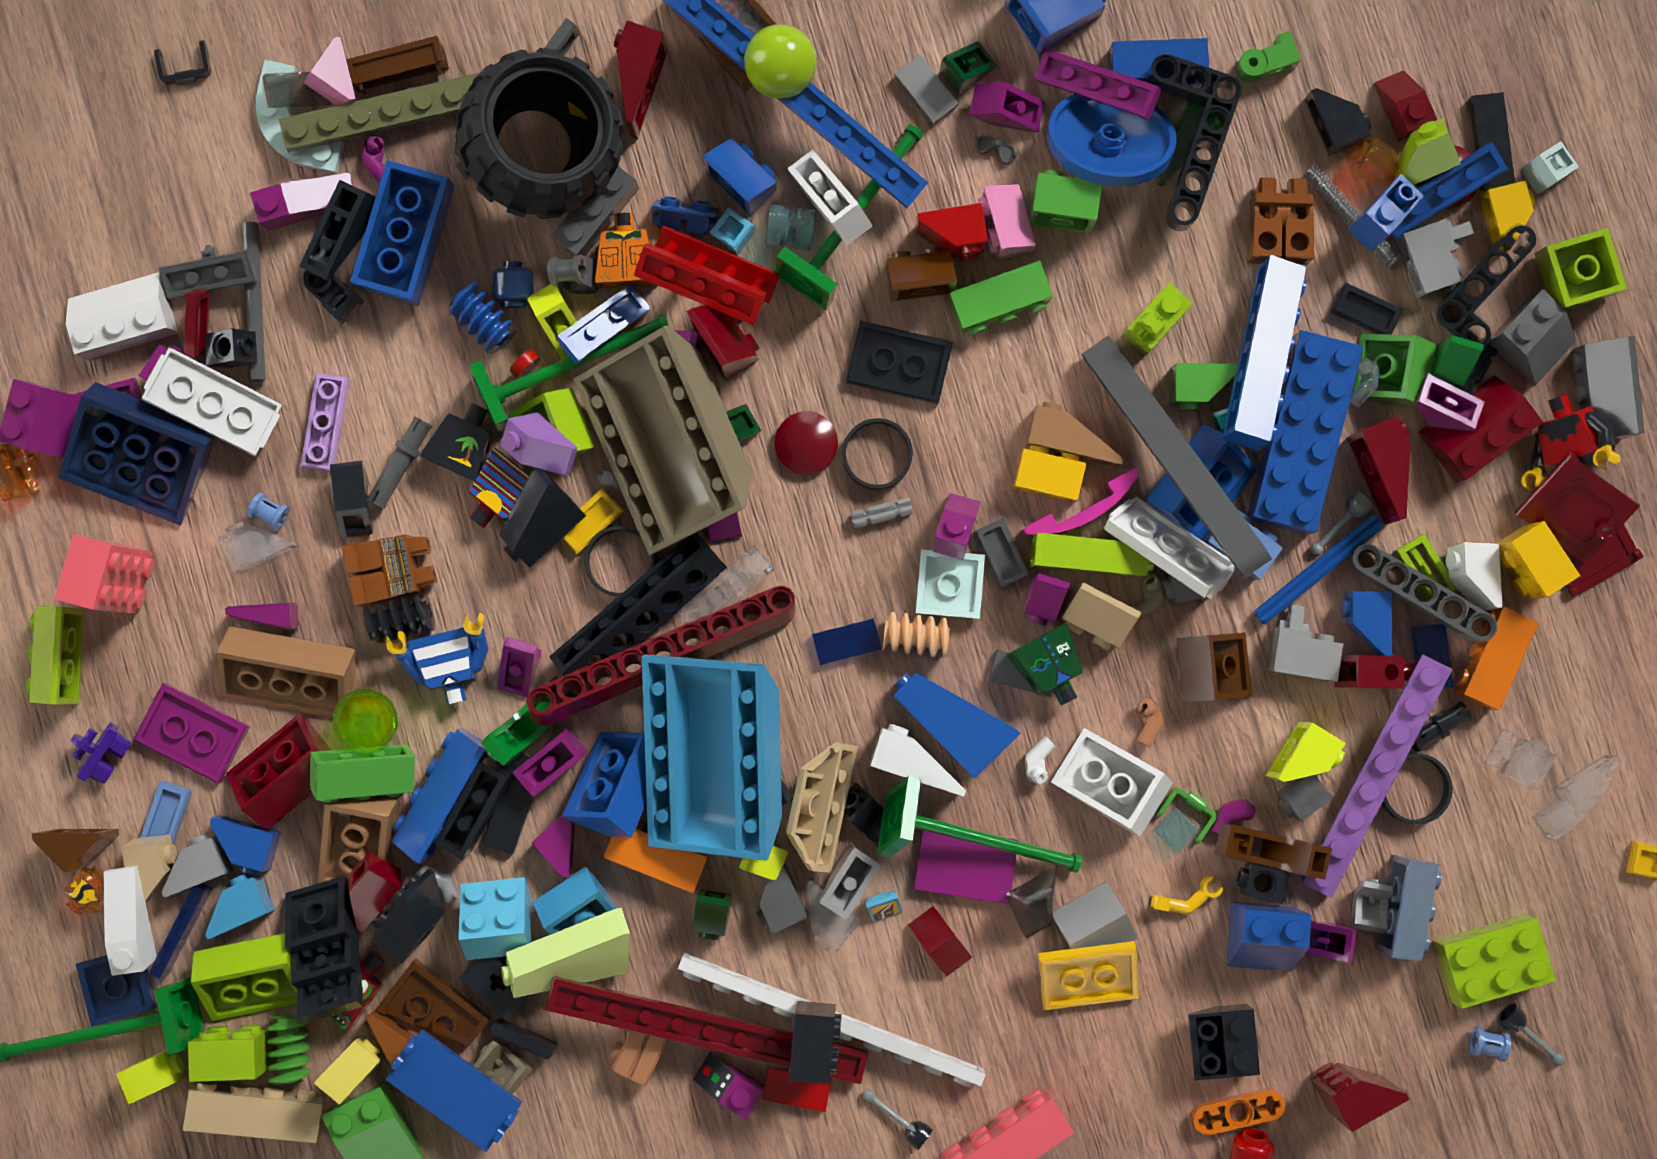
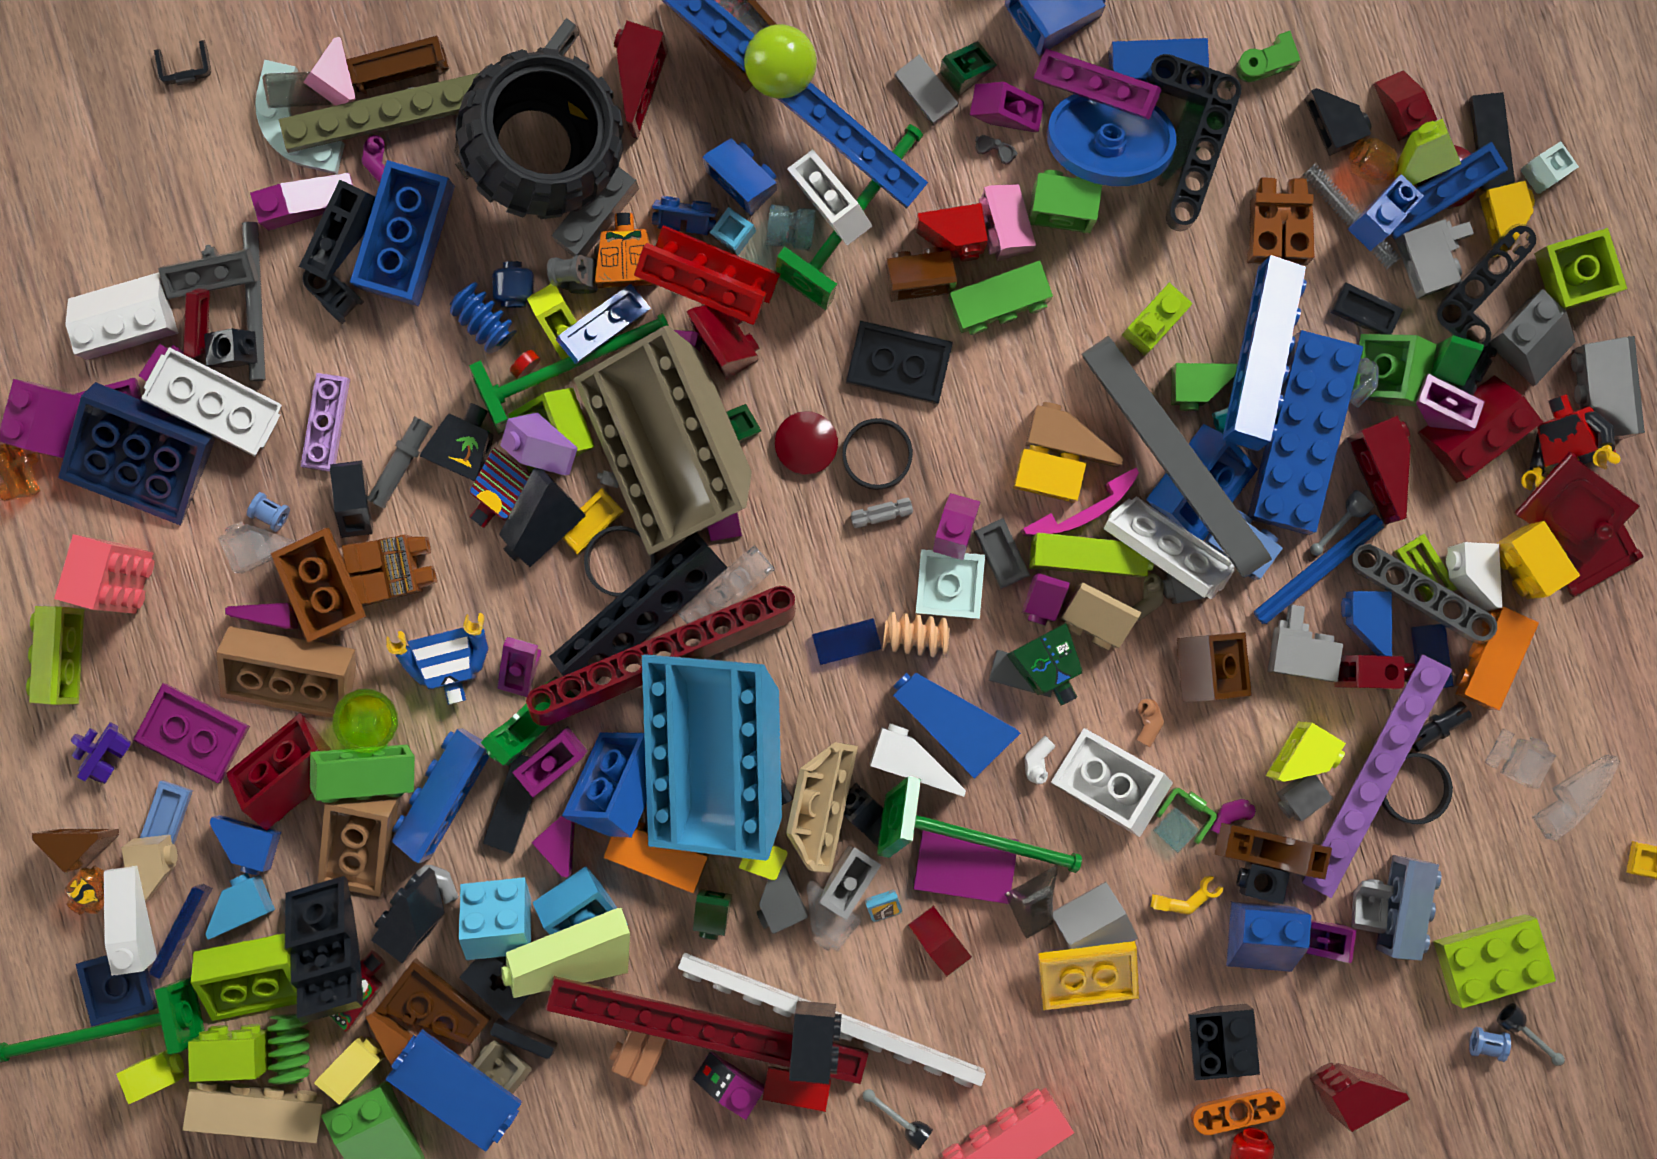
(197, 865): light grey slope -> none
(318, 586): none -> dark orange slope
(371, 888): dark red slope -> none
(401, 618): black piece -> none
(474, 807): black brick -> none

